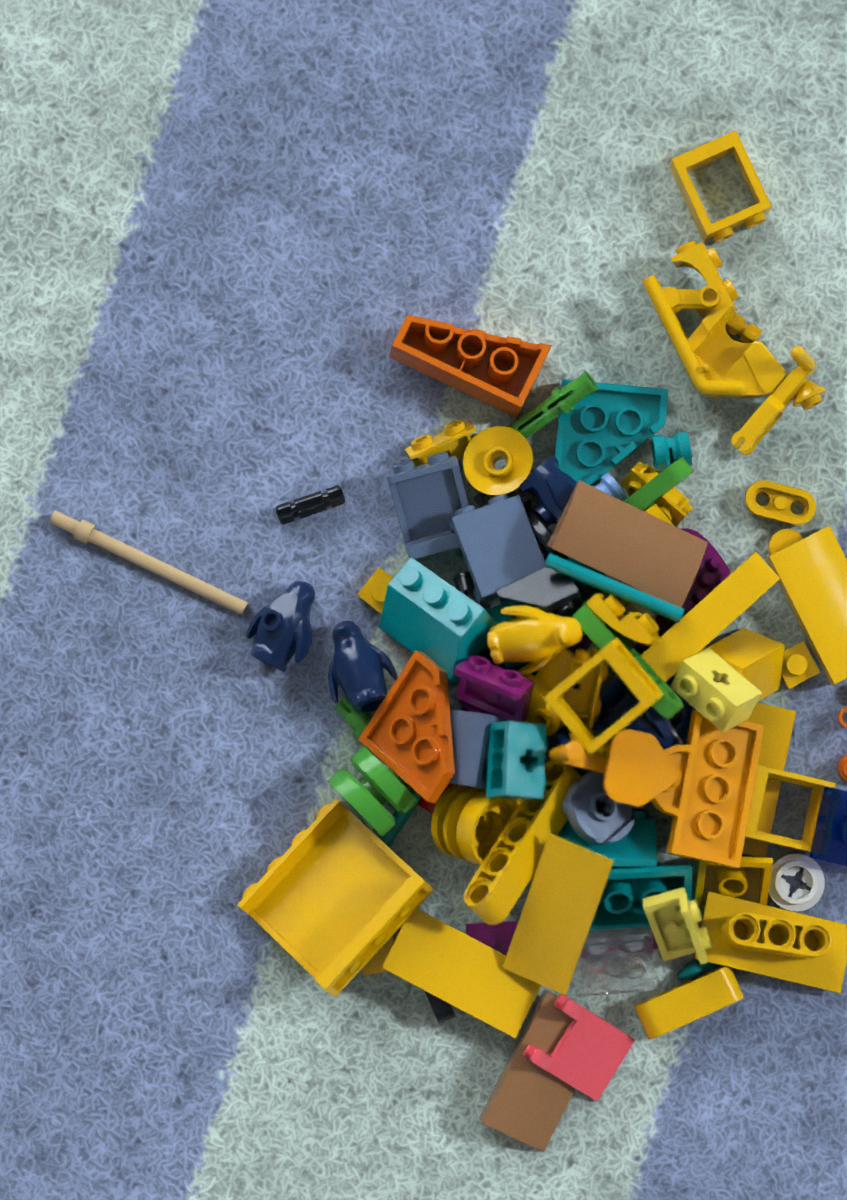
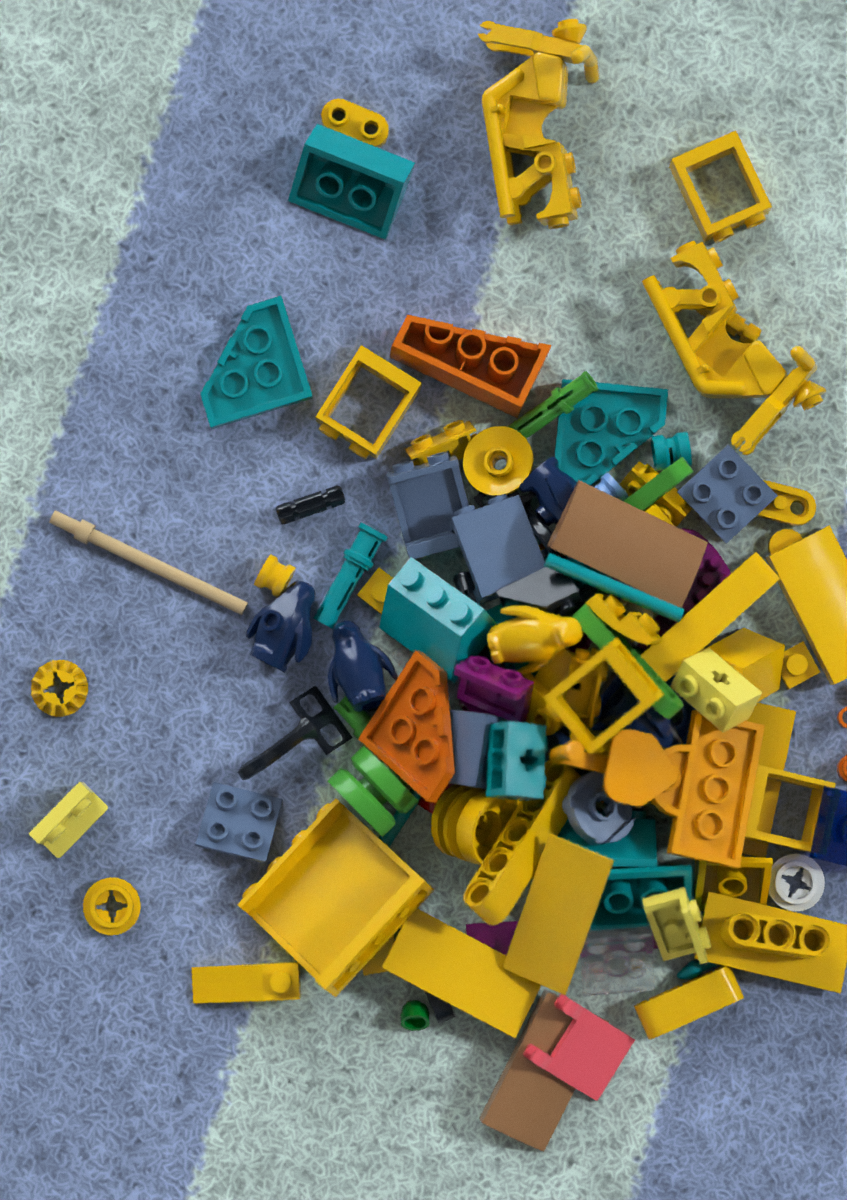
(69, 820): none -> light yellow bracket
(73, 697): none -> yellow gear
(99, 894): none -> yellow gear
(239, 822): none -> sand blue hinge
(246, 982): none -> yellow slope
(257, 368): none -> teal plate
(274, 576): none -> yellow wheel
(307, 729): none -> black piece
(350, 181): none -> teal slope
(355, 122): none -> yellow plate
(356, 561): none -> teal pin
(385, 371): none -> yellow window
(415, 1016): none -> green hinge
(515, 116): none -> yellow piece
(727, 494): none -> sand blue hinge

